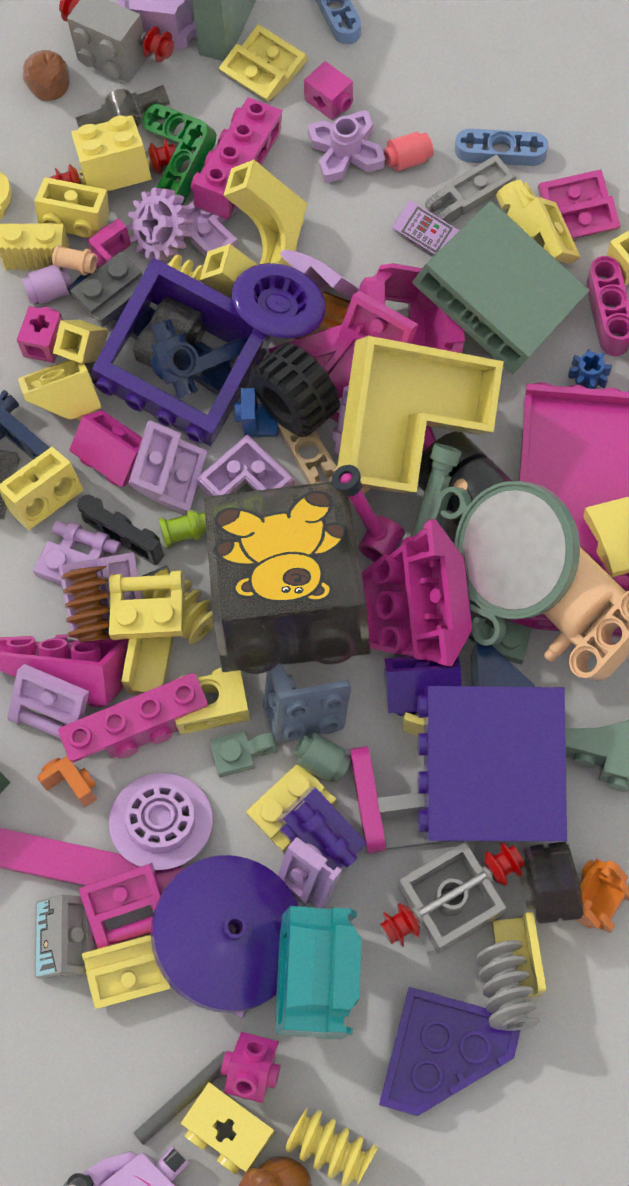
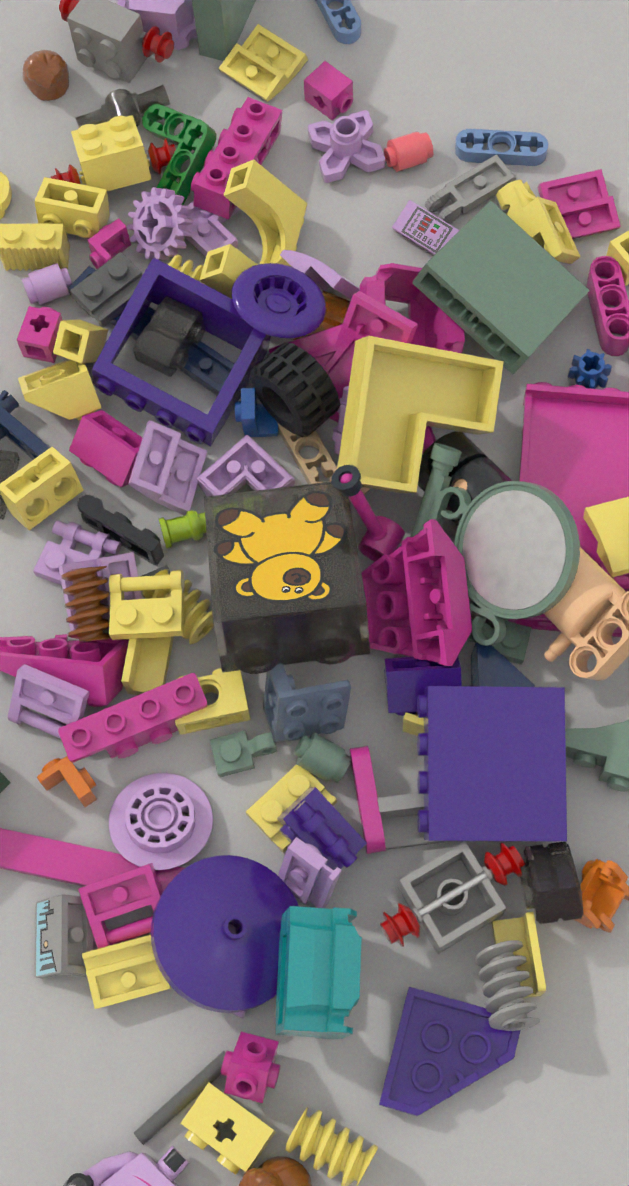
(82, 261): light nougat pin -> none
(189, 362): dark blue piece -> none

